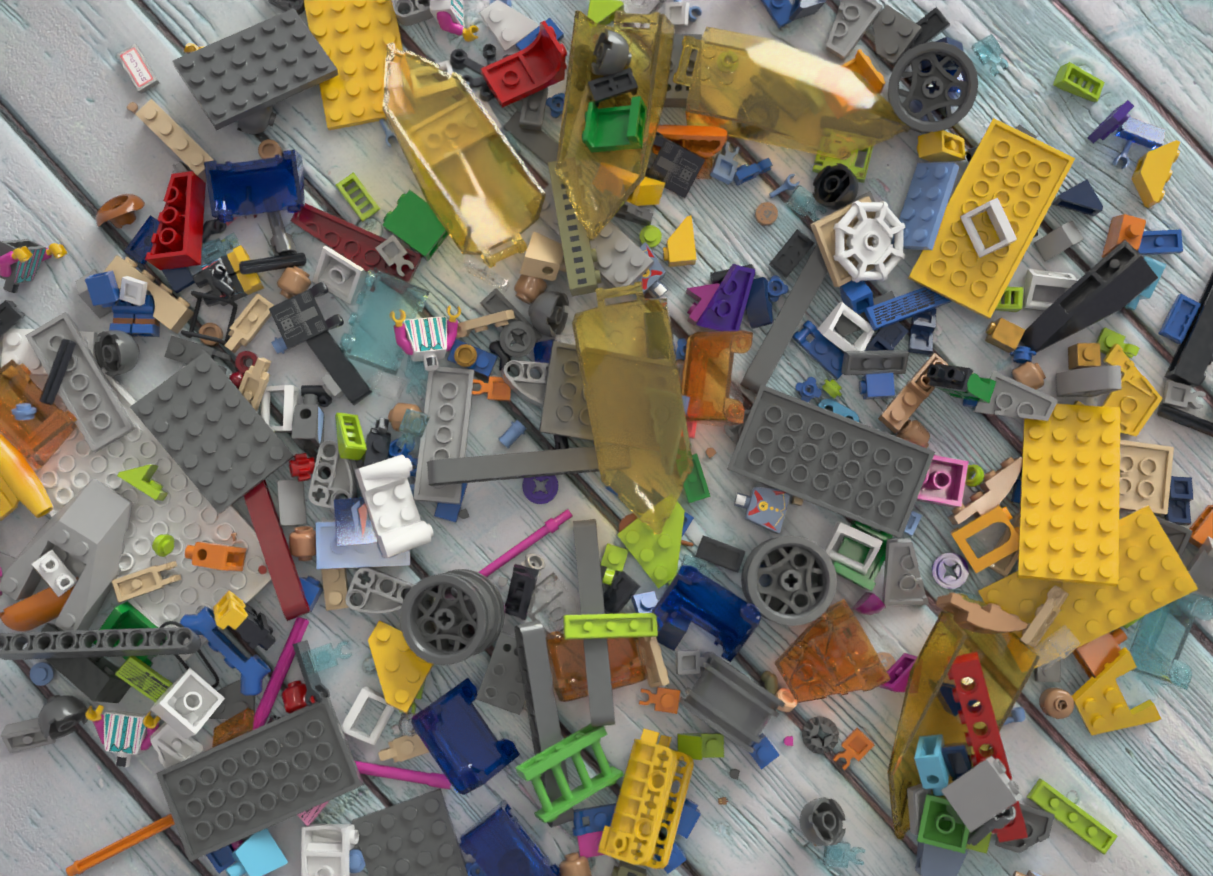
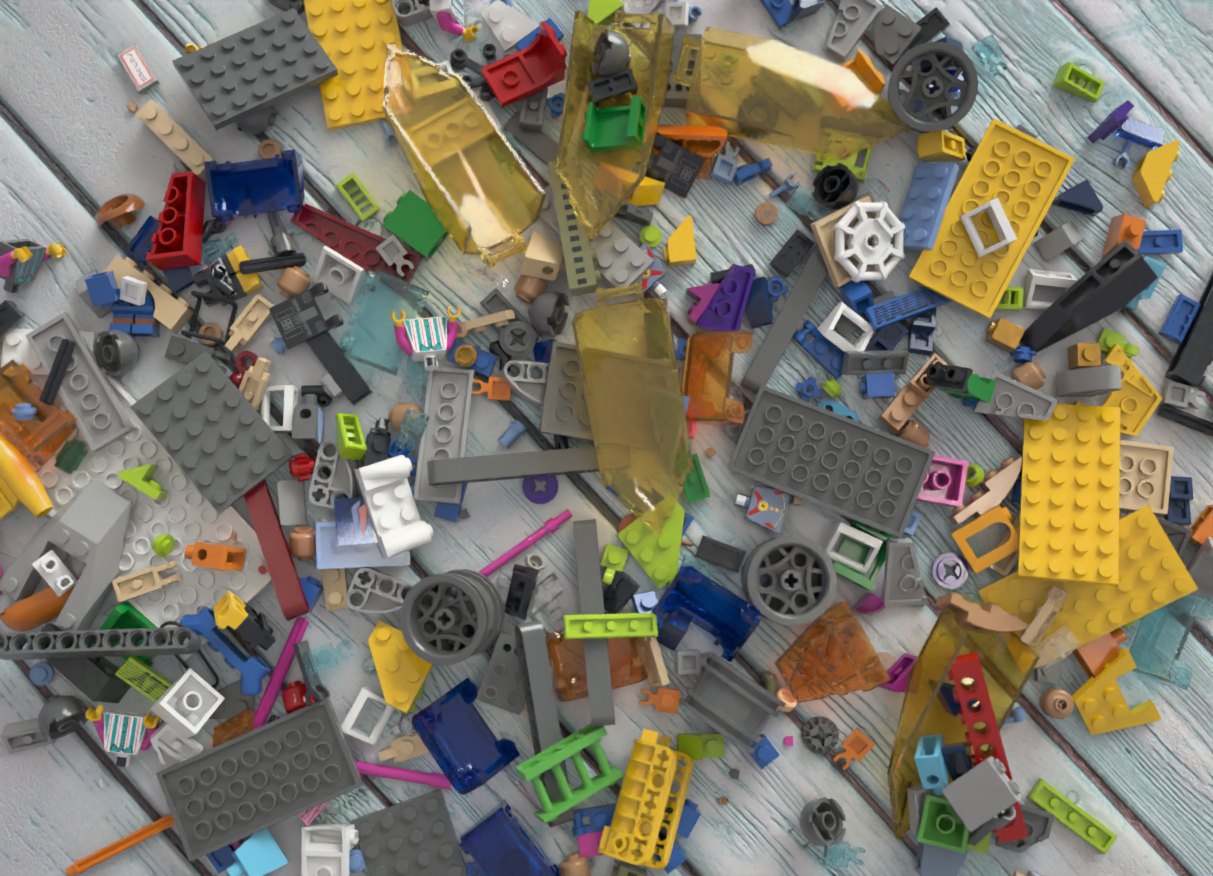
(70, 456): none -> clear green brick

